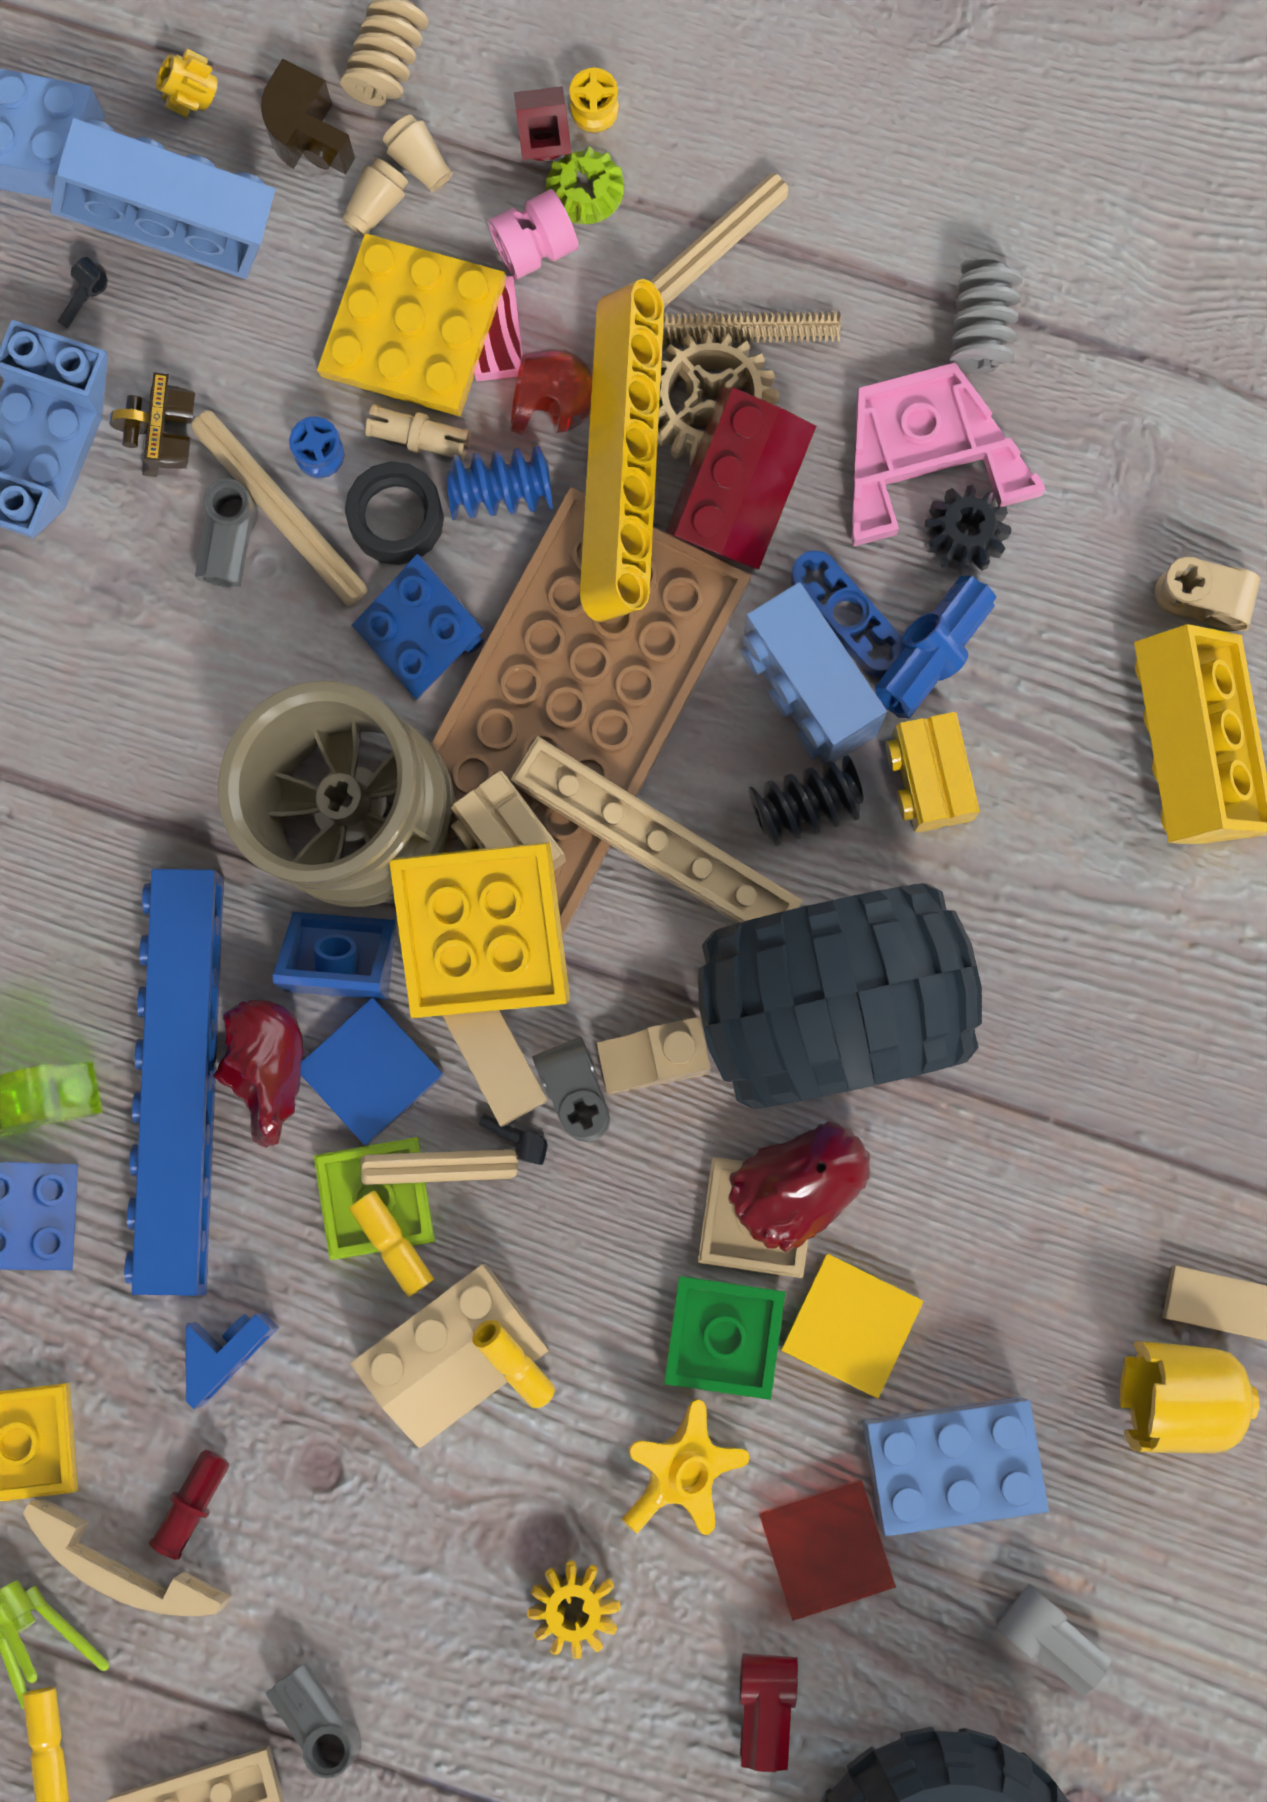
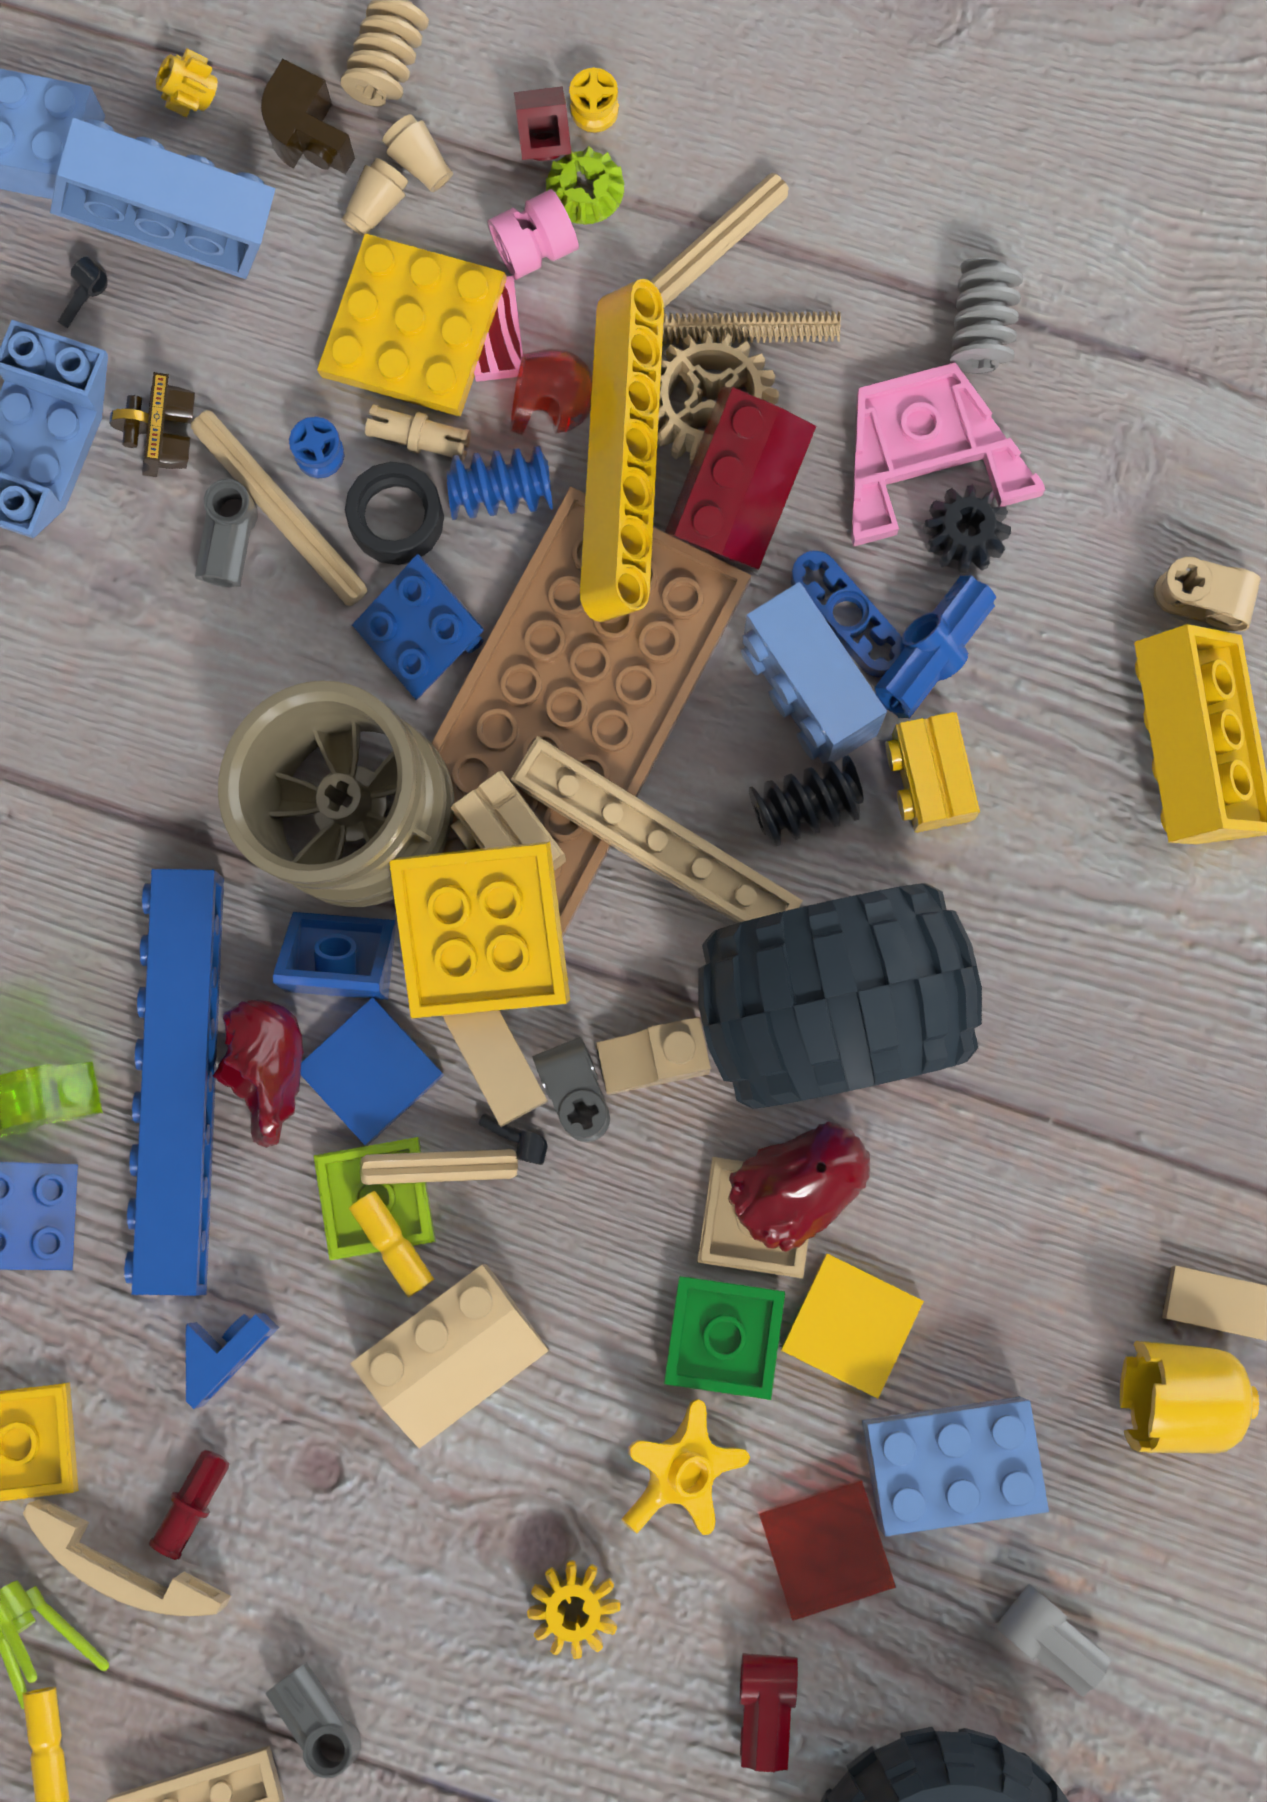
(511, 1361): yellow piece -> none

